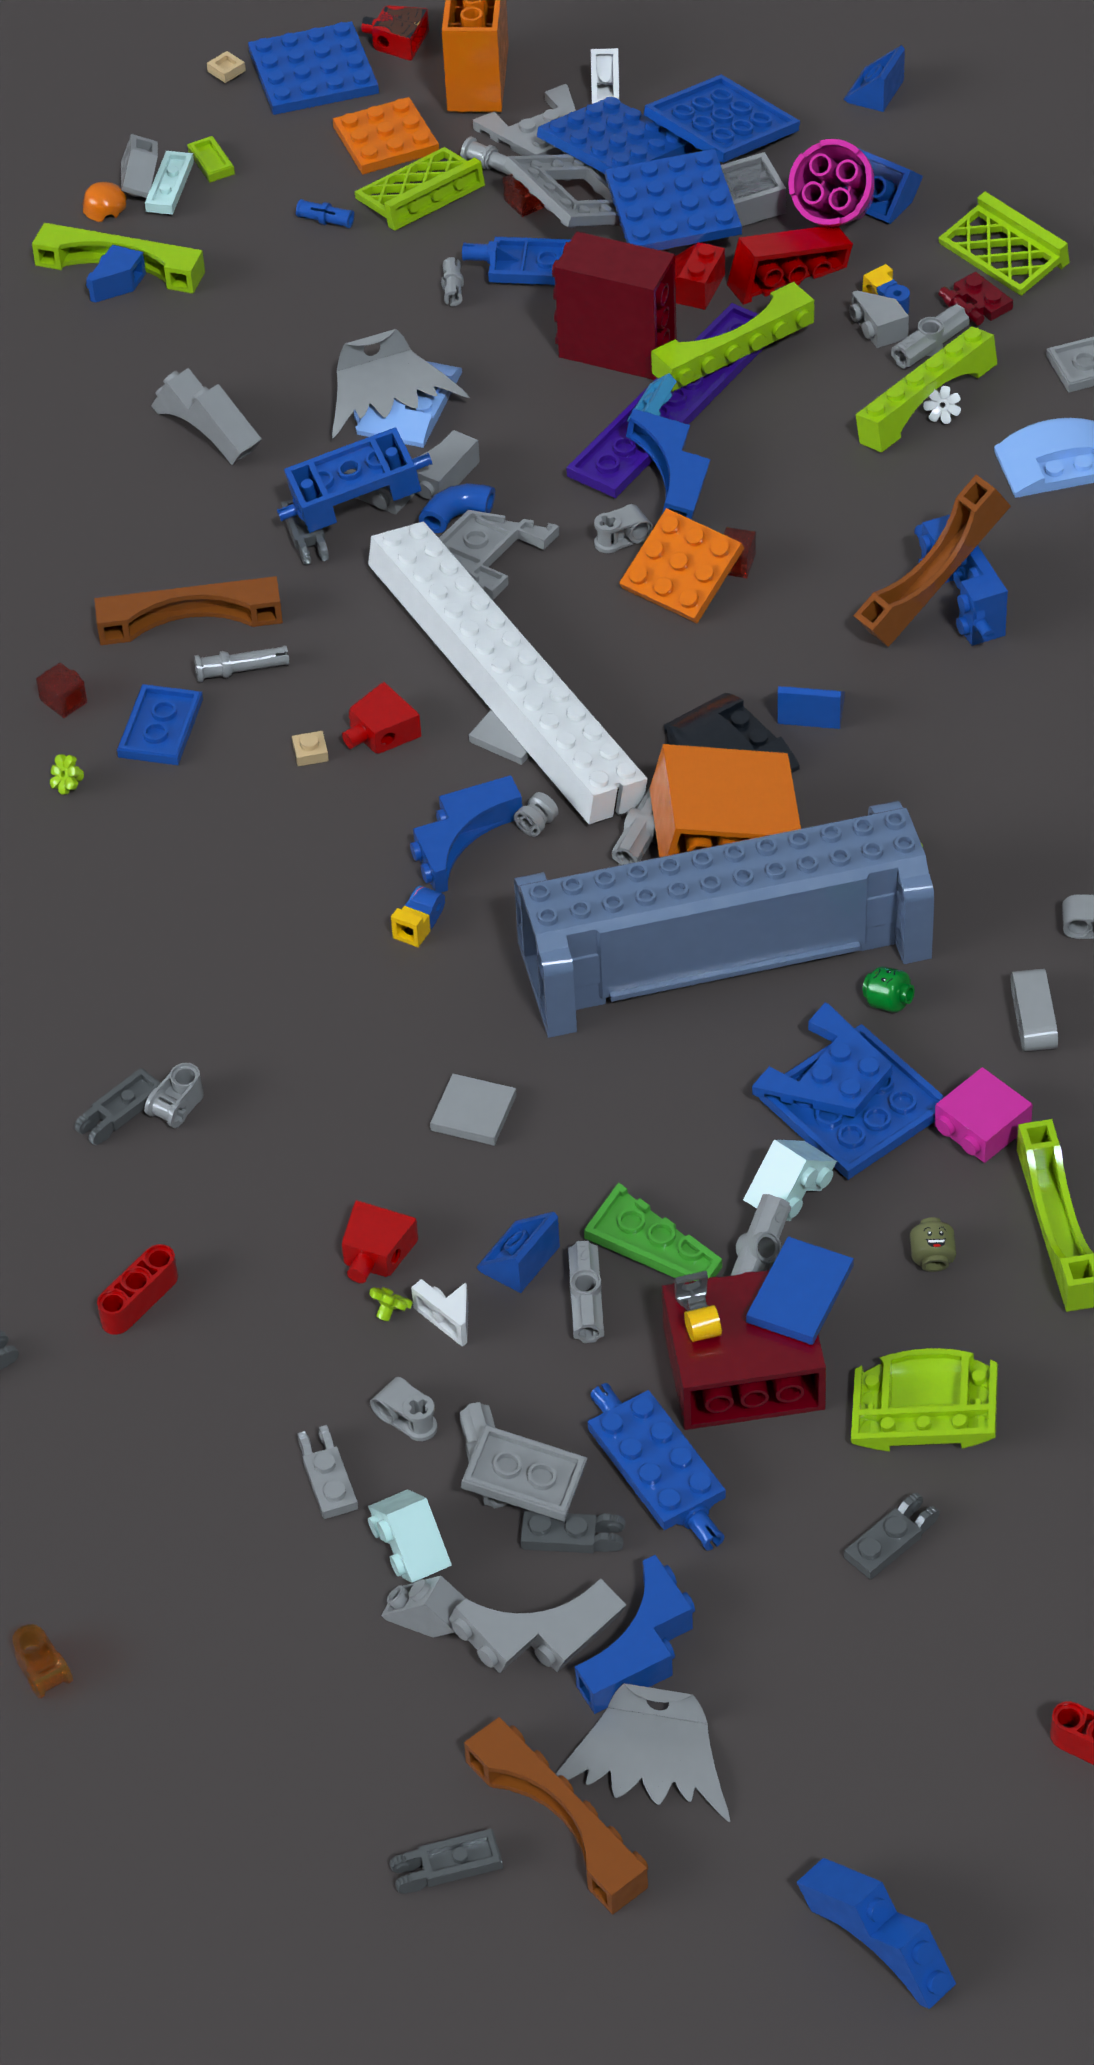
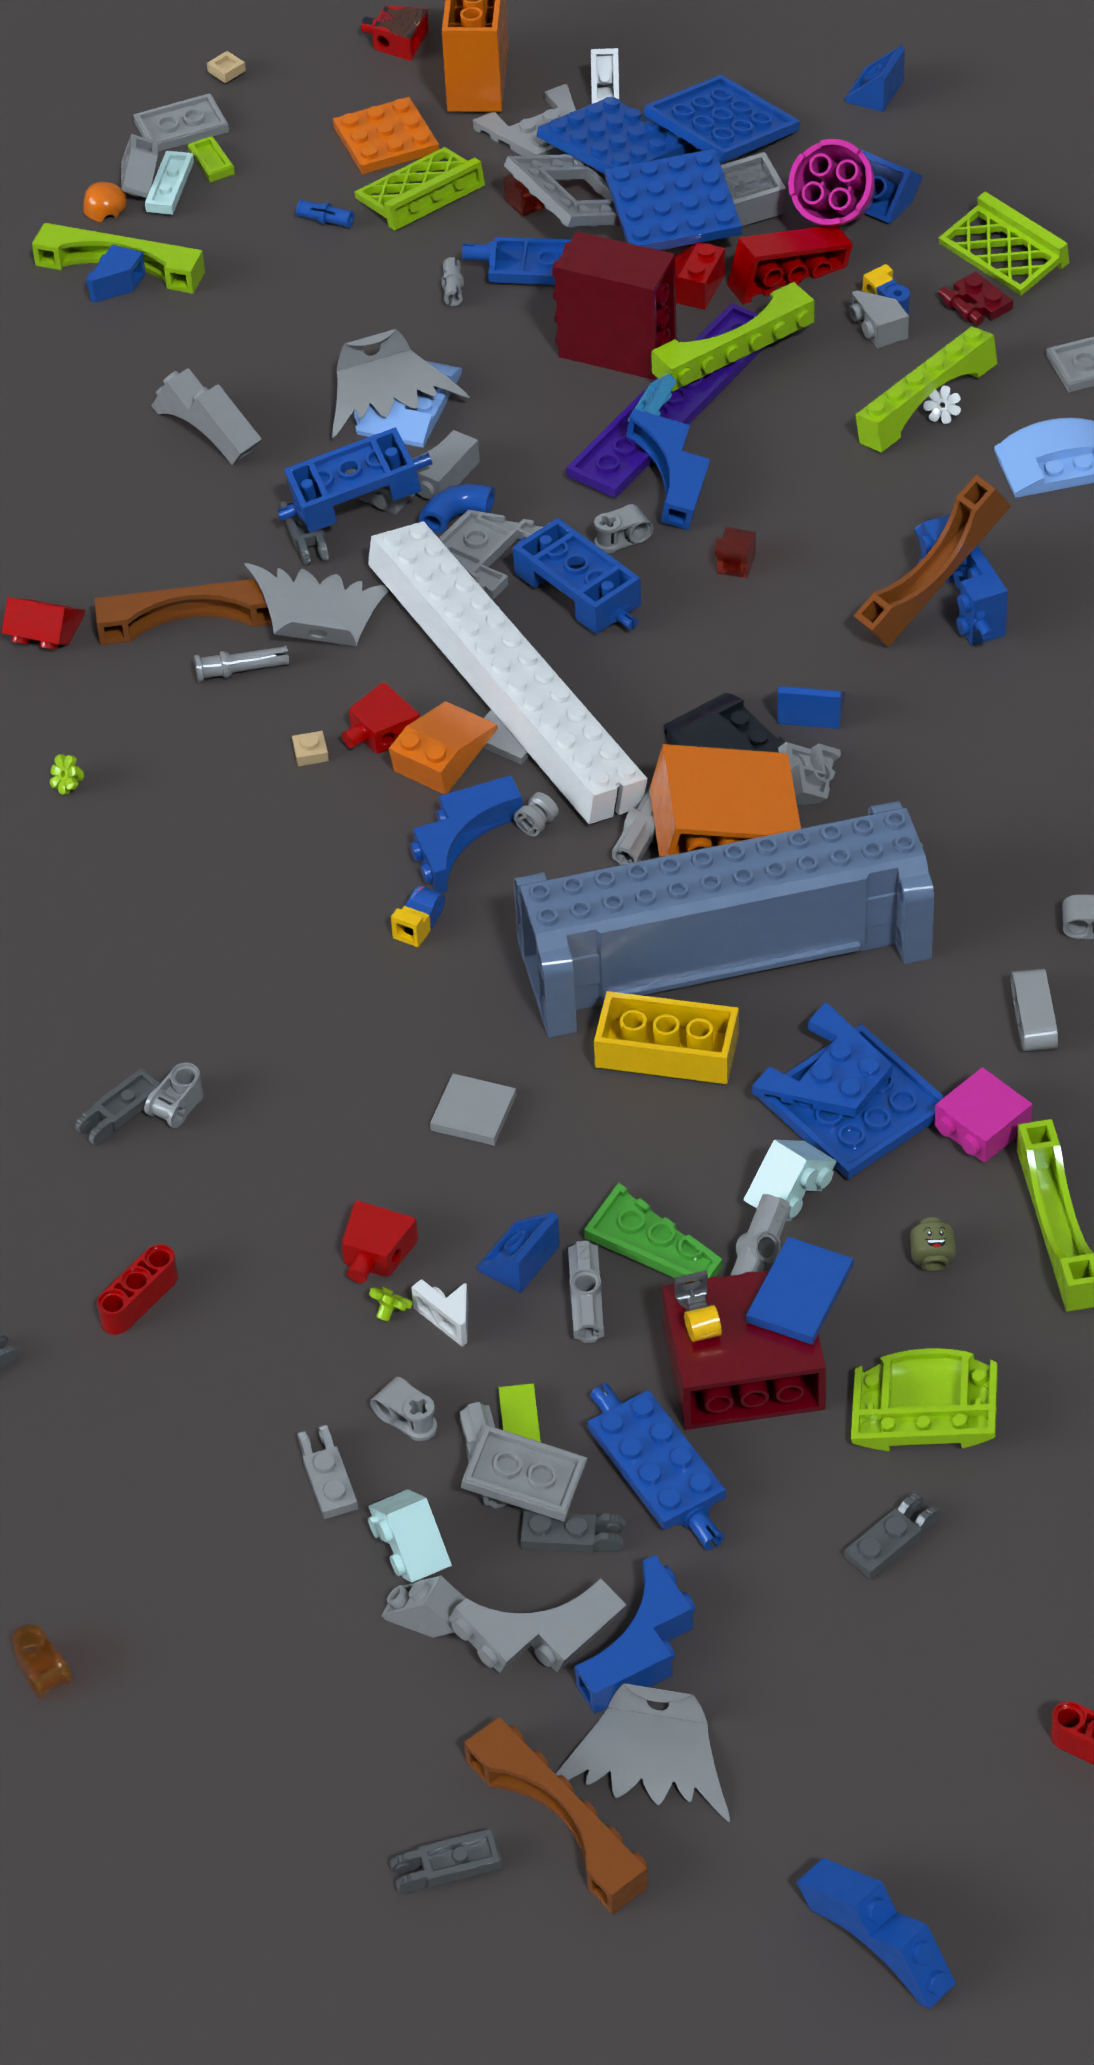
(40, 621): none -> red slope
(62, 690): clear red brick -> none
(160, 724): blue tile -> none
(182, 122): none -> light grey tile
(313, 67): blue plate -> none
(314, 609): none -> light grey piece
(440, 746): none -> orange slope
(487, 155): light grey pin -> none
(519, 1410): none -> lime tile
(601, 588): none -> blue brick
(666, 1037): none -> yellow brick
(681, 565): orange plate -> none
(811, 771): none -> light grey slope
(888, 989): green head -> none
(930, 336): light grey piece -> none

